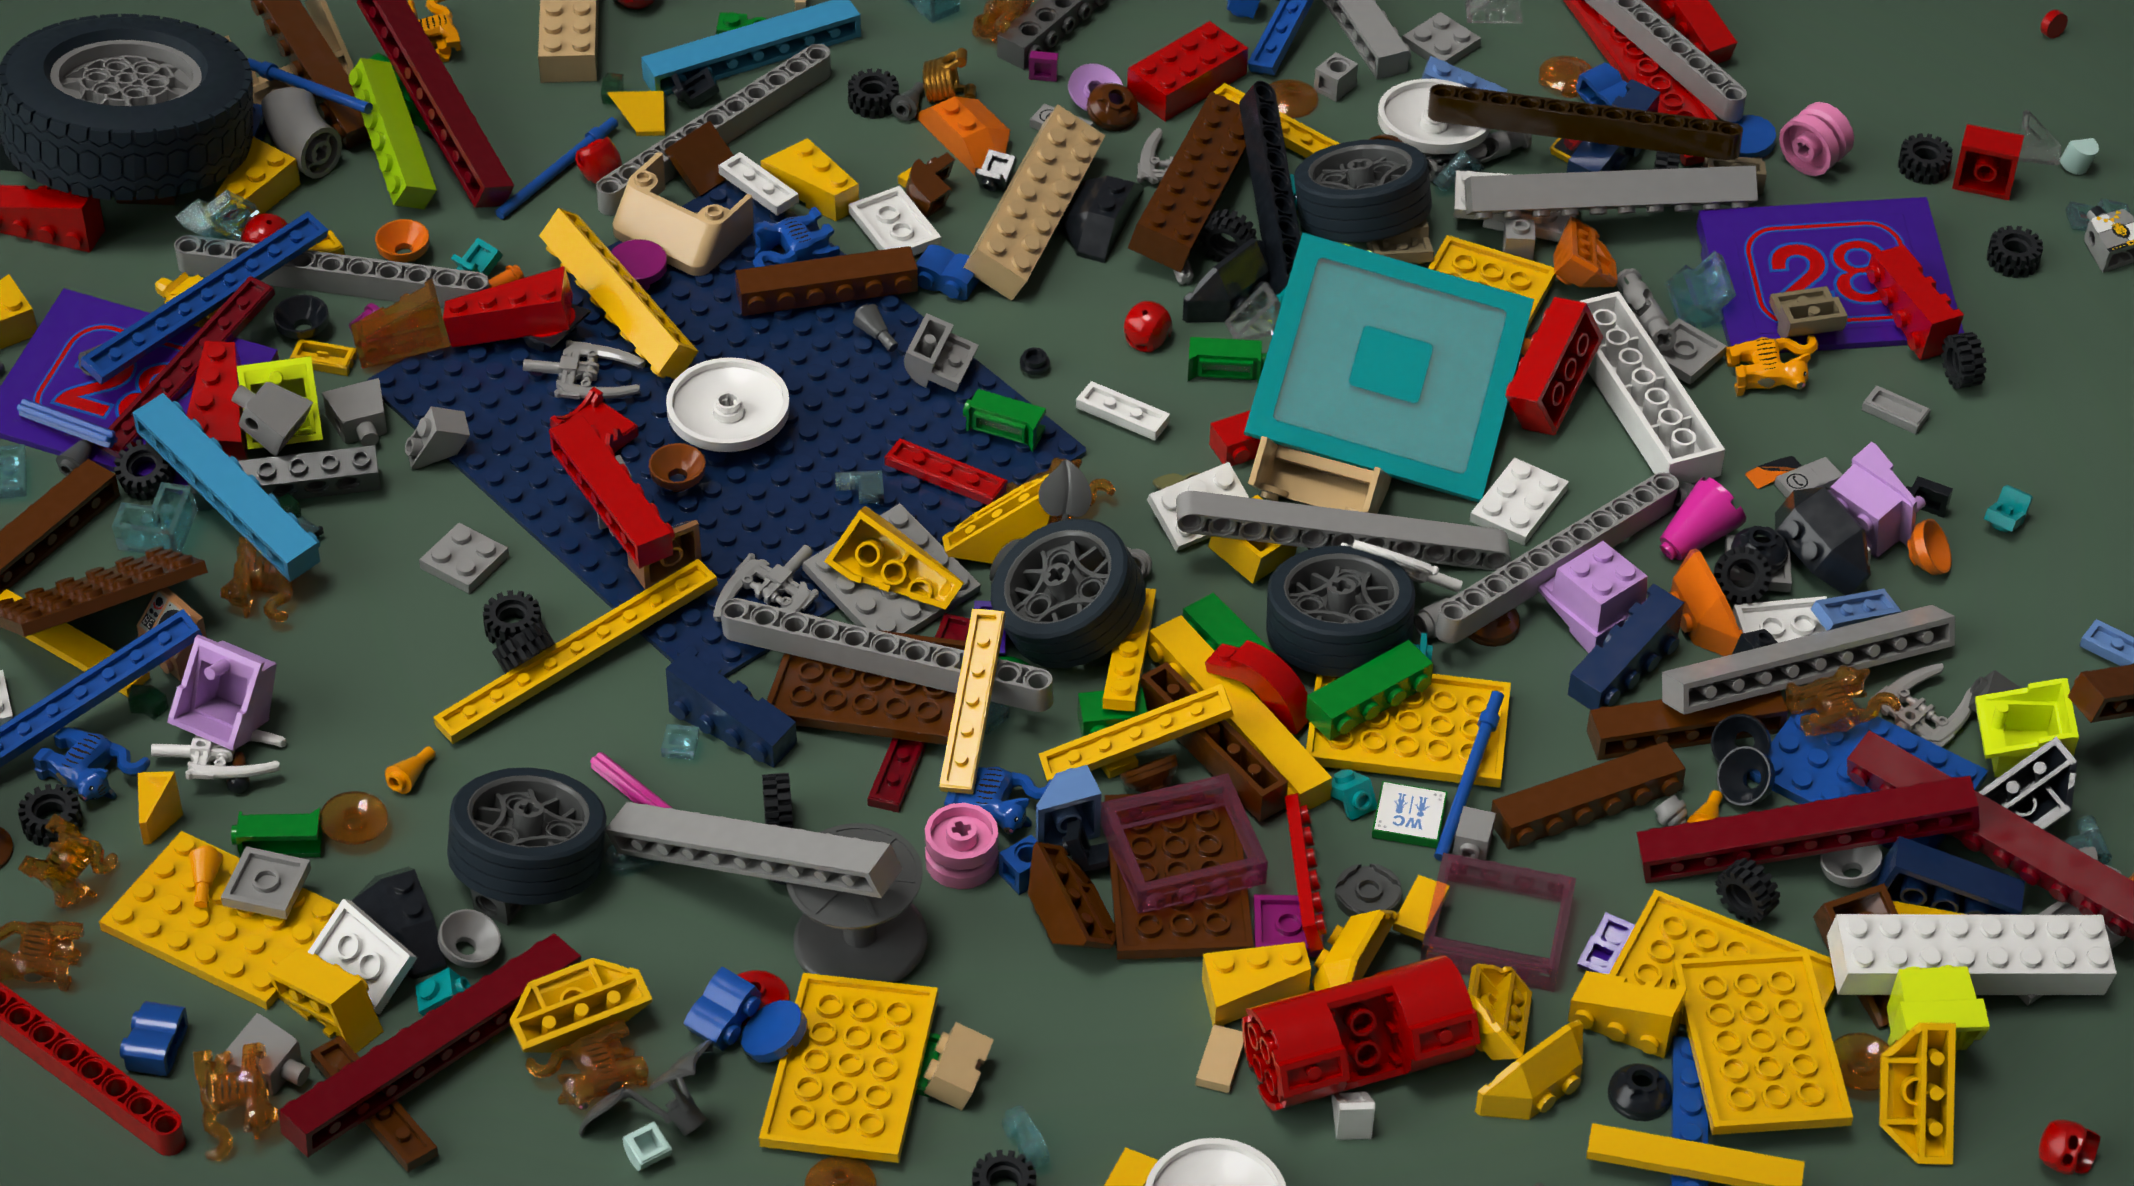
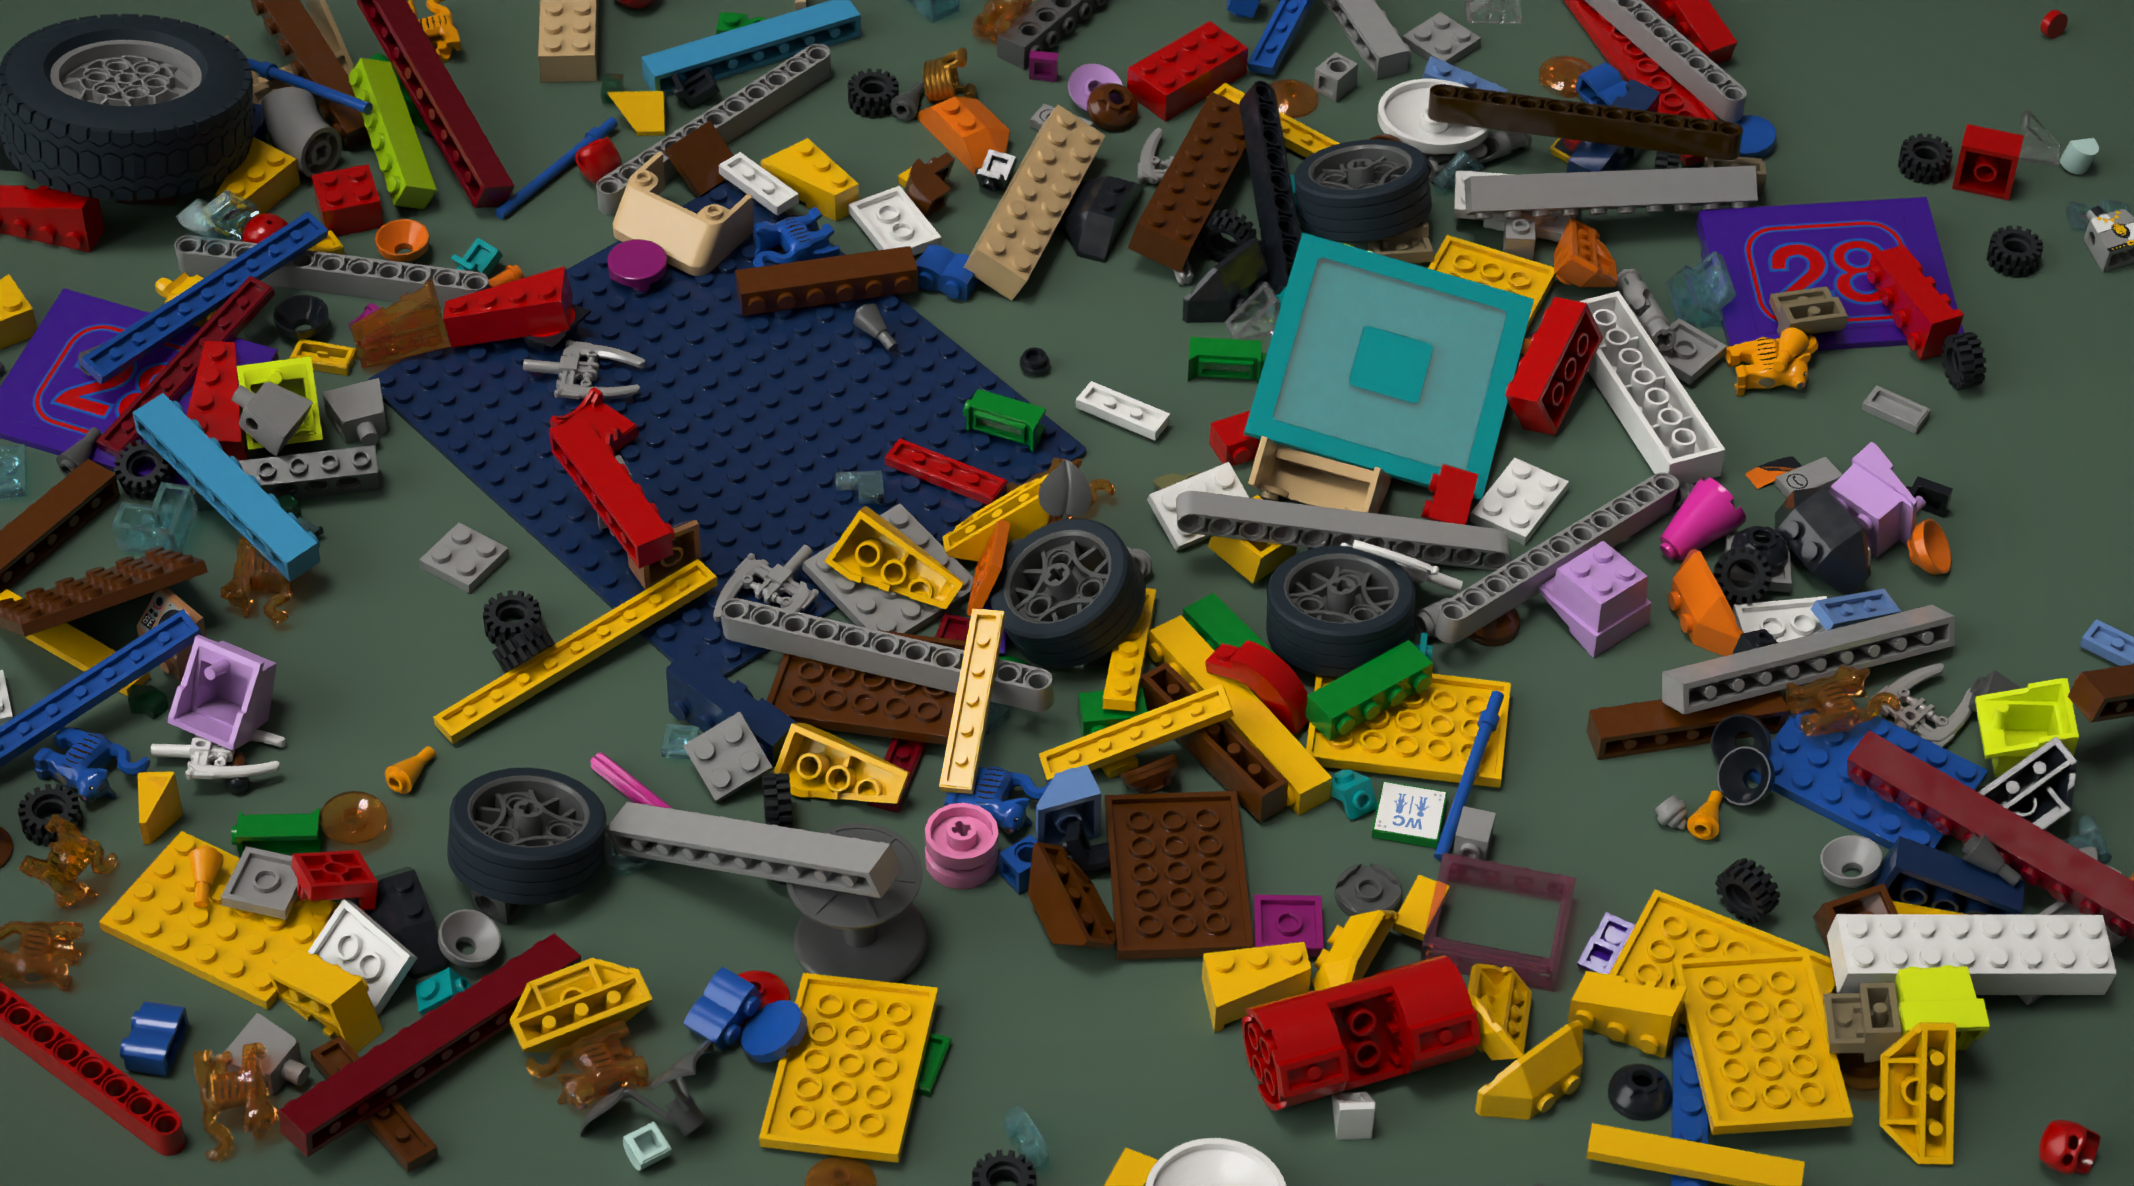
(67, 423): axle -> none
(335, 877): none -> red piece
(347, 200): none -> red brick
(437, 437): light grey slope -> none
(618, 294): yellow brick -> none
(677, 459): dark orange piece -> none
(727, 404): white dish -> none
(728, 757): none -> light grey plate
(835, 769): none -> yellow wedge
(938, 354): light grey brick -> none
(958, 1065): tan brick -> none
(988, 566): none -> orange tile
(1147, 325): red helmet -> none
(1173, 803): clear pink window -> none
(1220, 1059): tan tile -> none
(1306, 878): red plate -> none
(1451, 495): none -> red brick
(1588, 795): reddish brown brick -> none
(1628, 651): dark blue wedge -> none
(1791, 344): none -> light orange cone
(1809, 828): dark red brick -> none
(1816, 139): bright pink wheel -> none
(1863, 1020): none -> dark tan brick
(1984, 855): none -> dark grey cone
(2009, 510): teal bracket -> none

